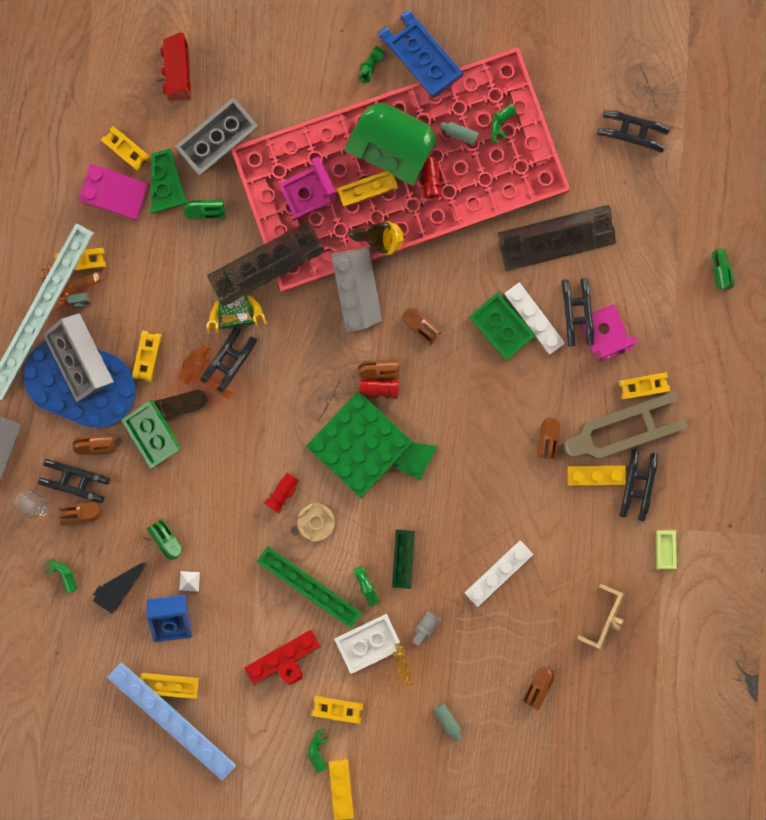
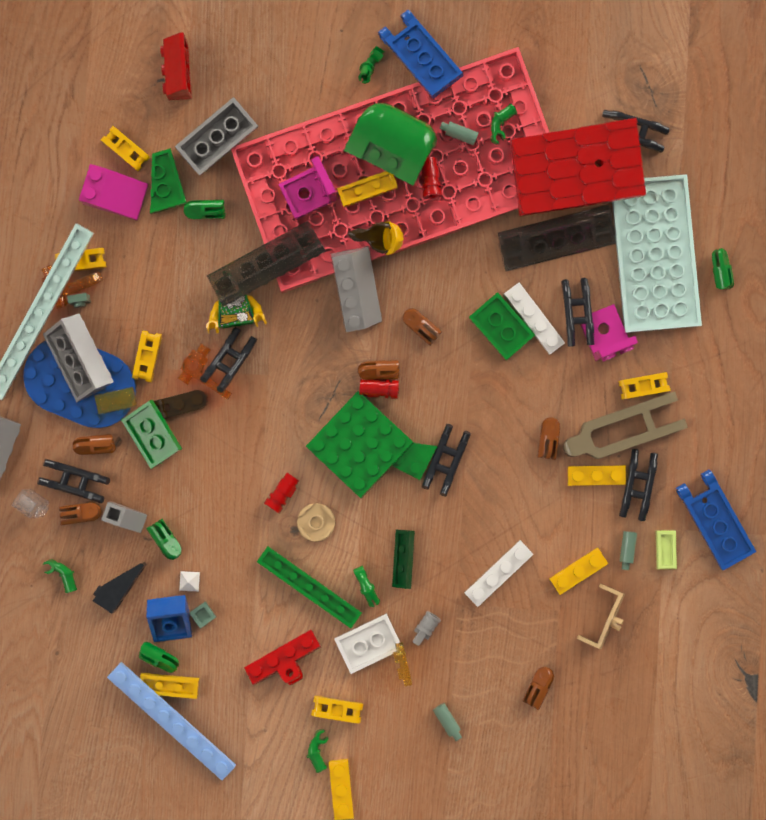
(115, 400): none -> clear yellow plate
(124, 517): none -> light grey slope
(158, 657): none -> green arm
(202, 614): none -> sand green plate
(457, 455): none -> black piece
(578, 167): none -> red piece
(578, 571): none -> yellow plate
(628, 549): none -> sand green cylinder
(657, 257): none -> light aqua plate
(717, 522): none -> blue hinge

